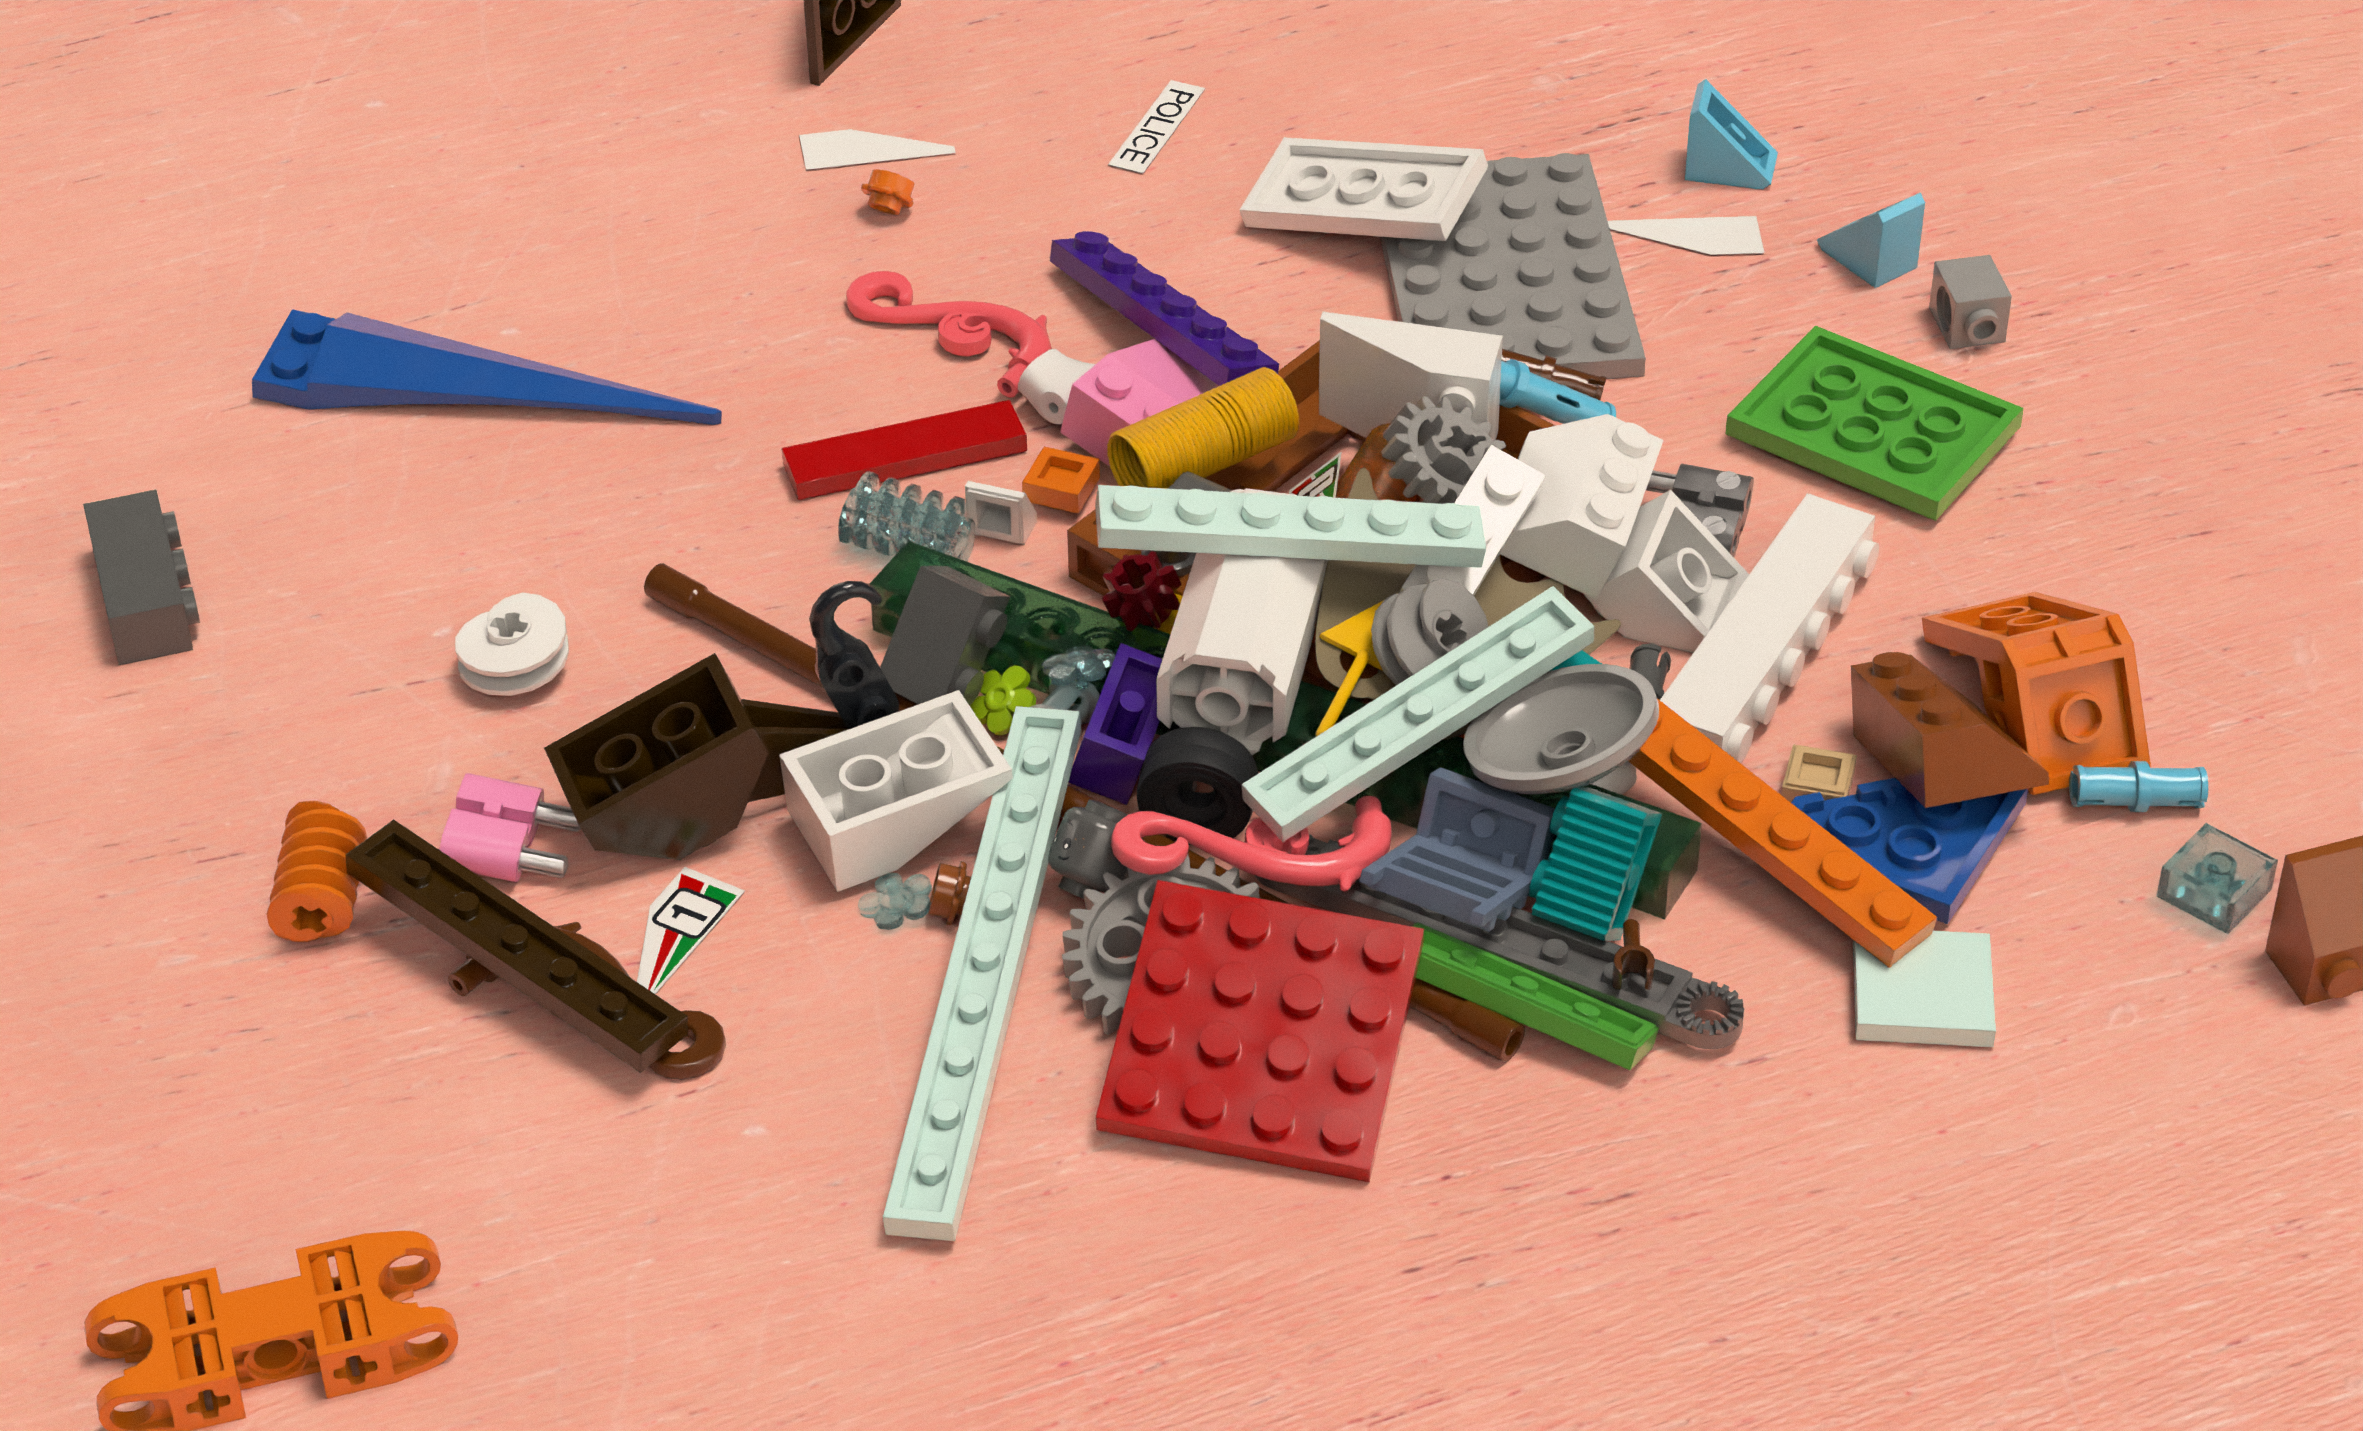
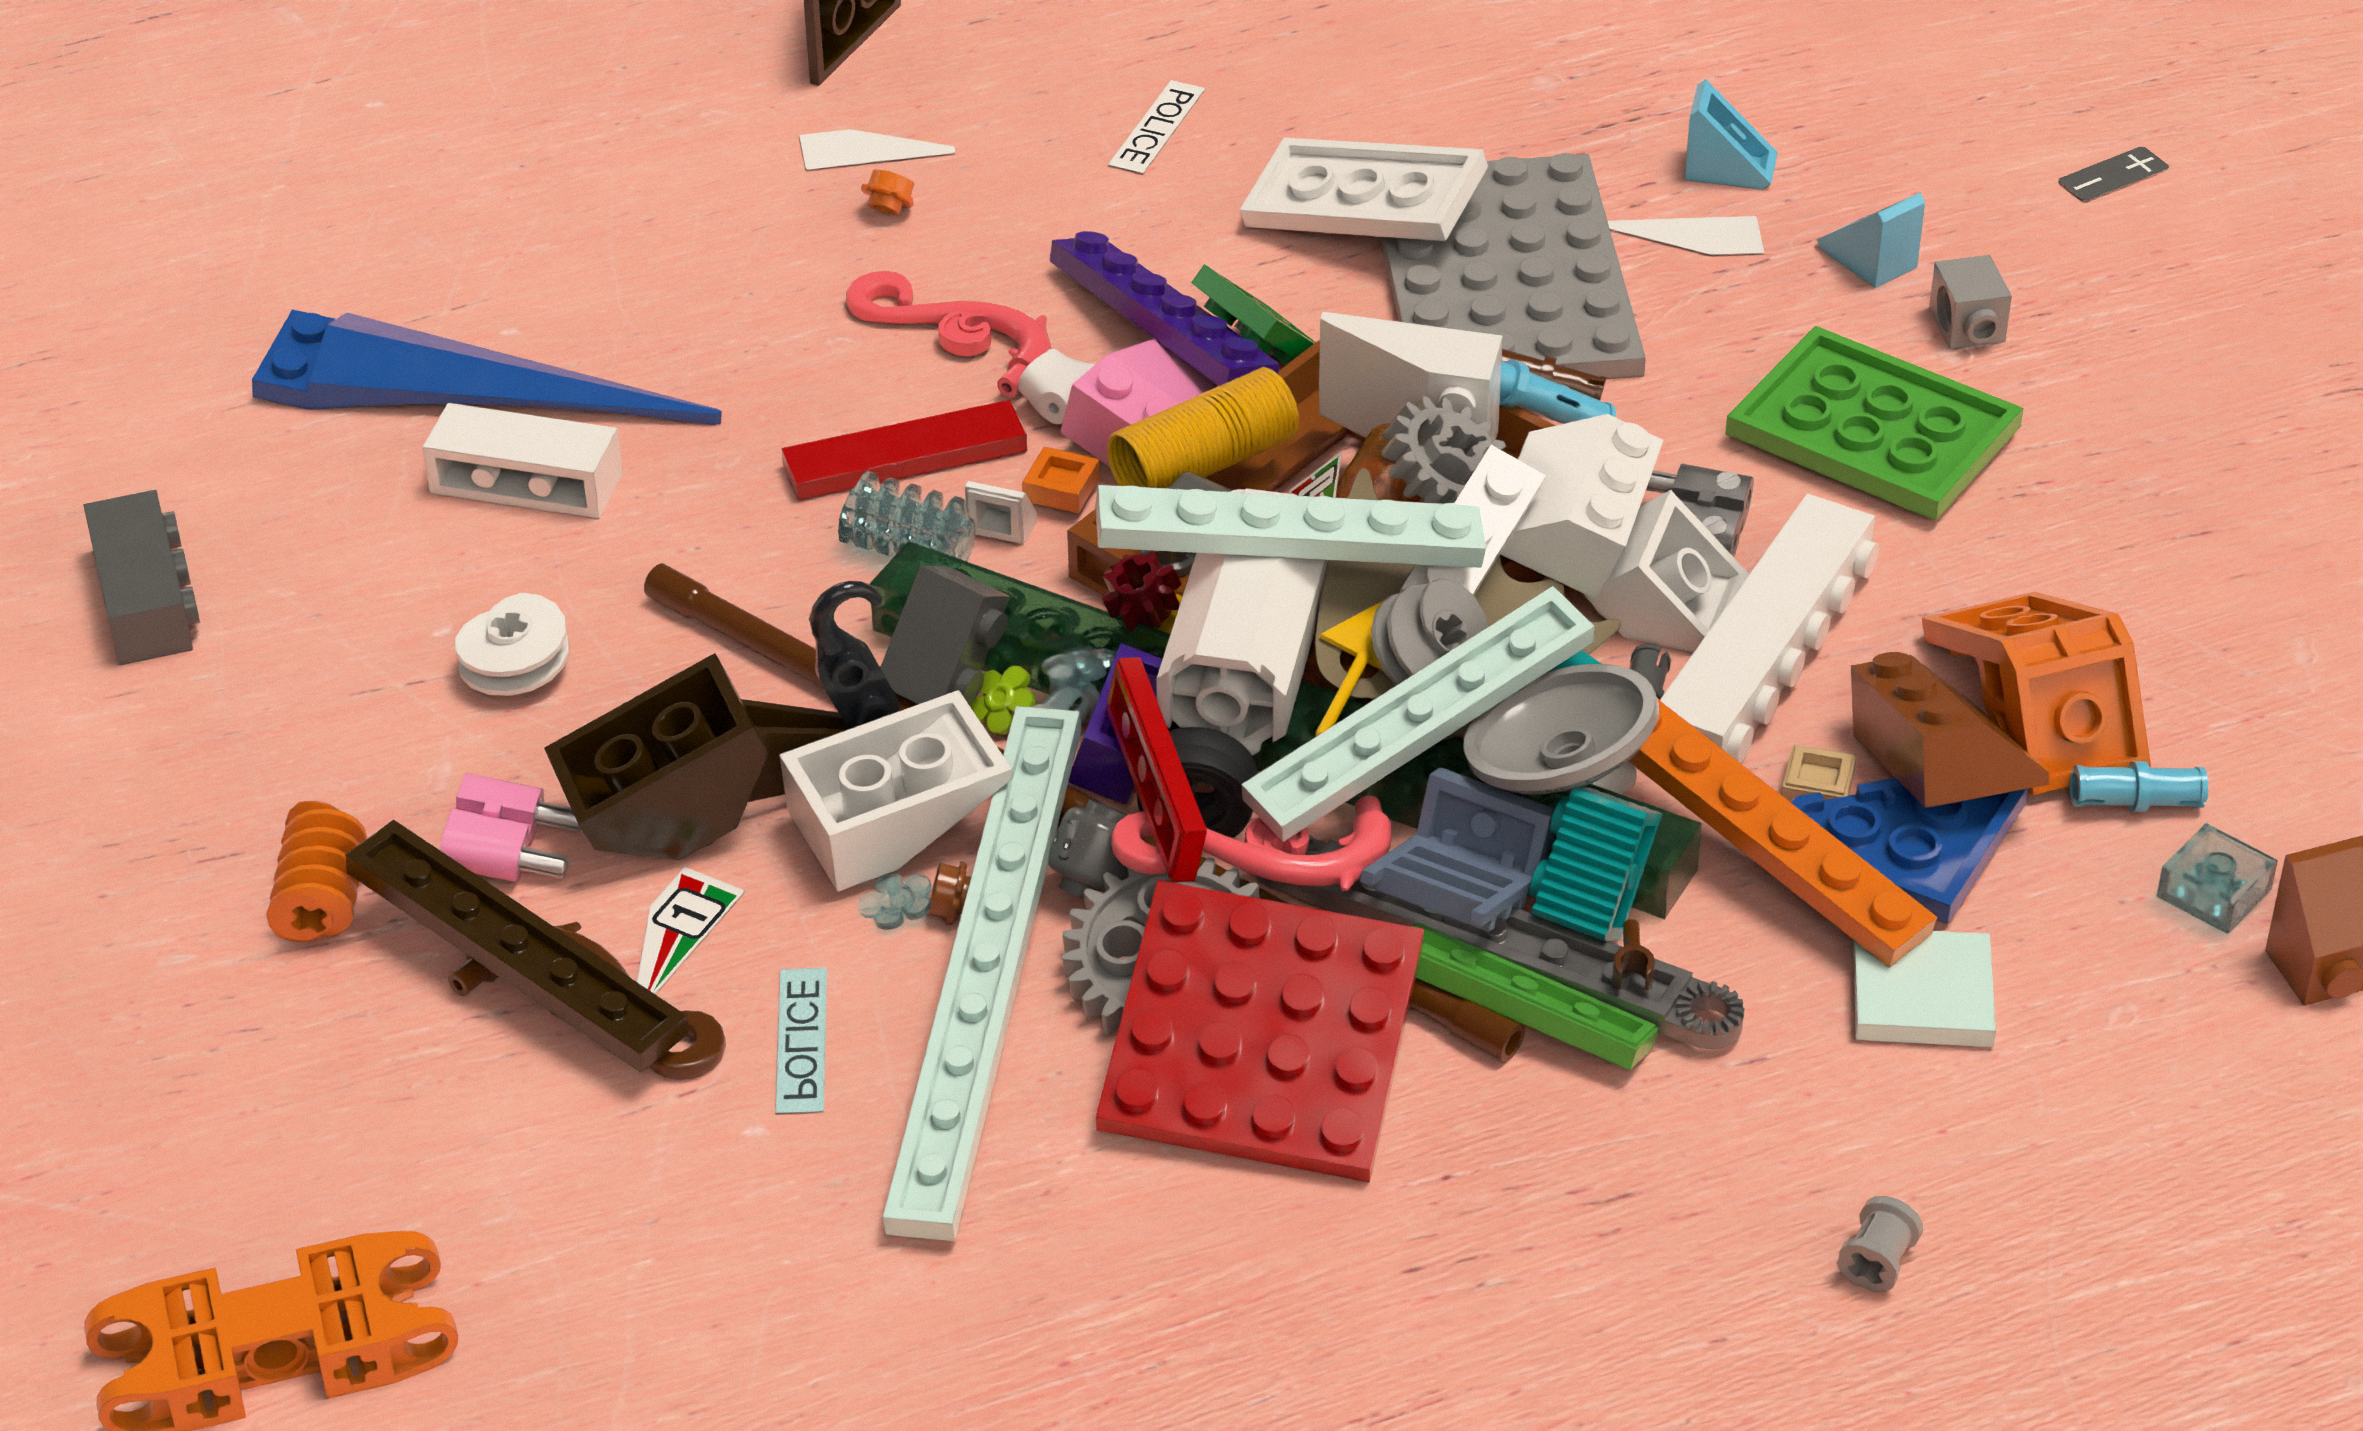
(523, 460): none -> brick
(801, 1040): none -> clear light blue sticker
(1156, 770): none -> red tile
(1255, 318): none -> green plate
(1884, 1235): none -> light grey bush
(2113, 173): none -> dark grey sticker

